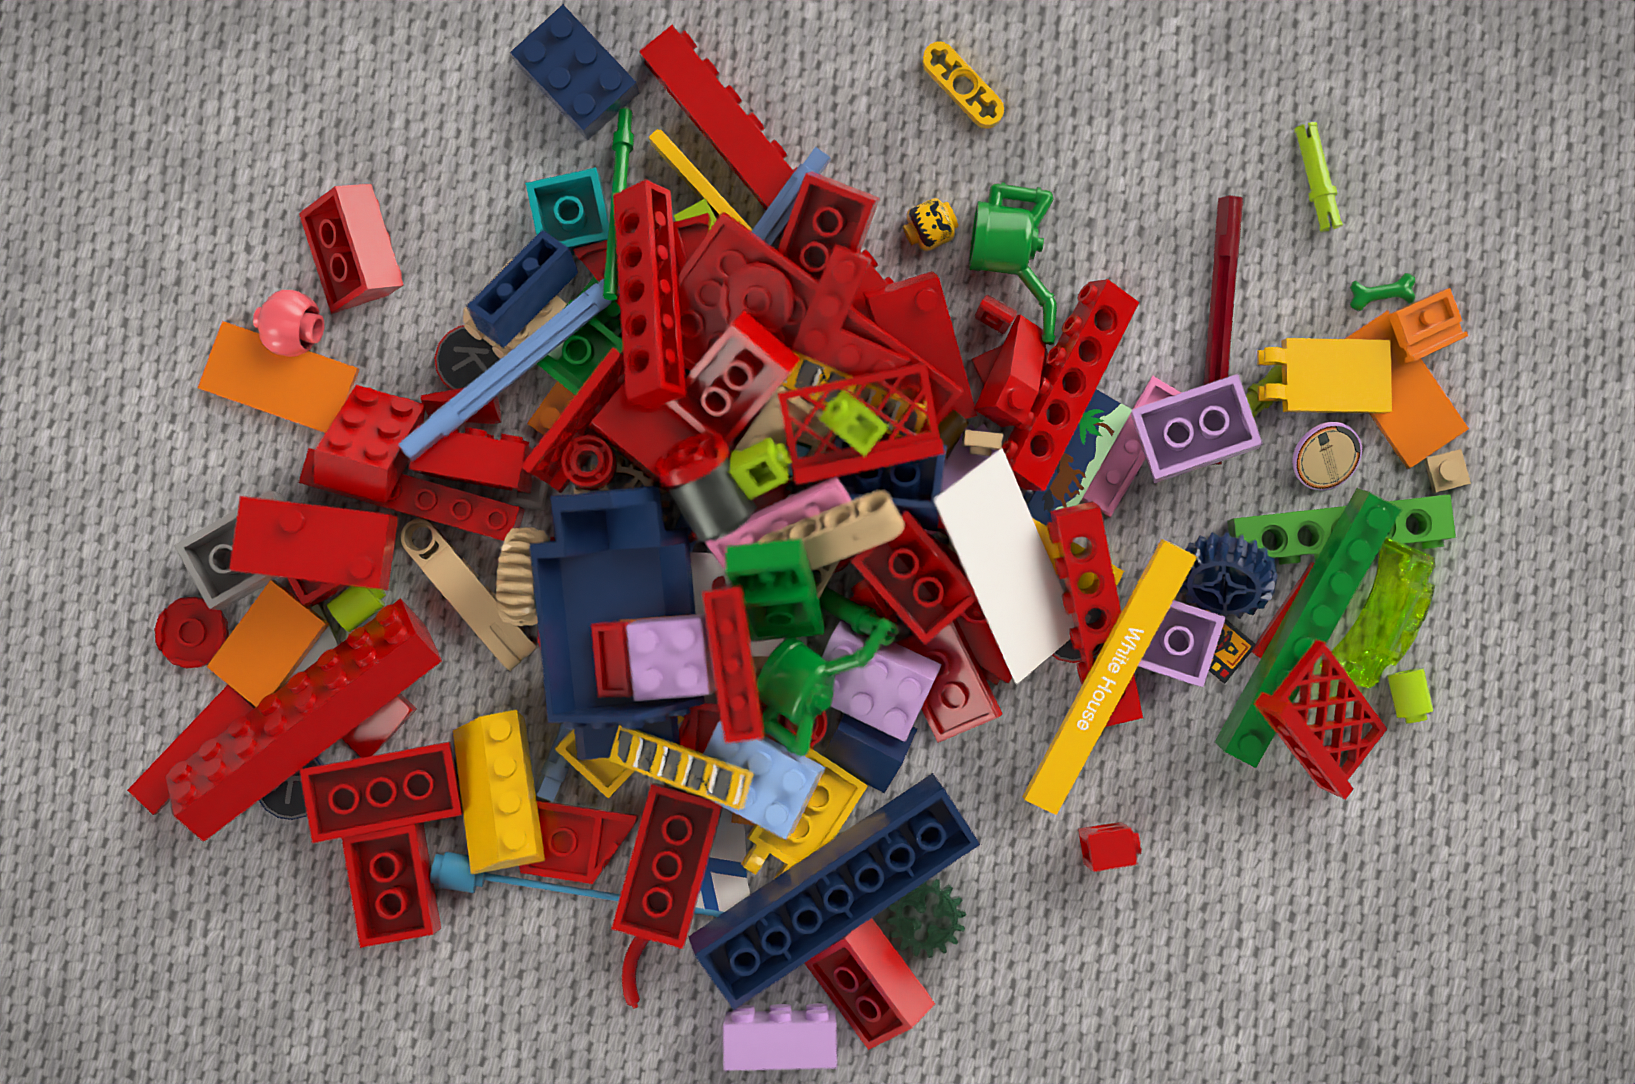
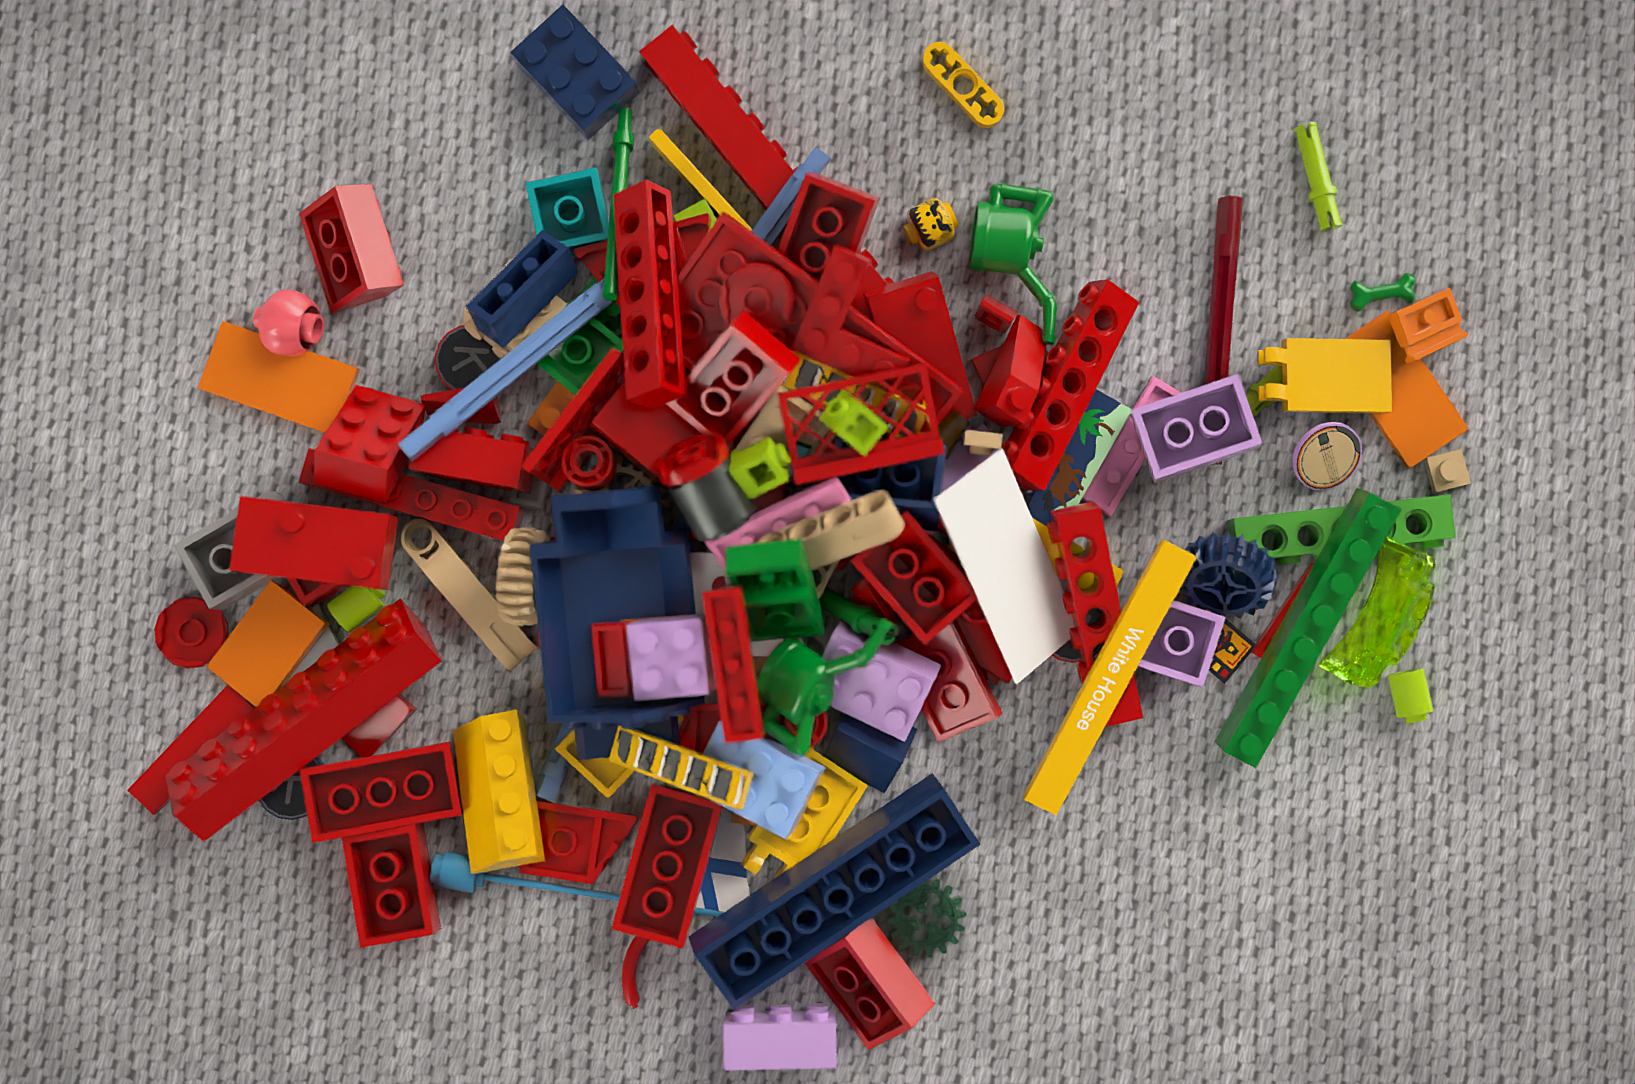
(1109, 846): red brick -> none
(1307, 740): red fence -> none

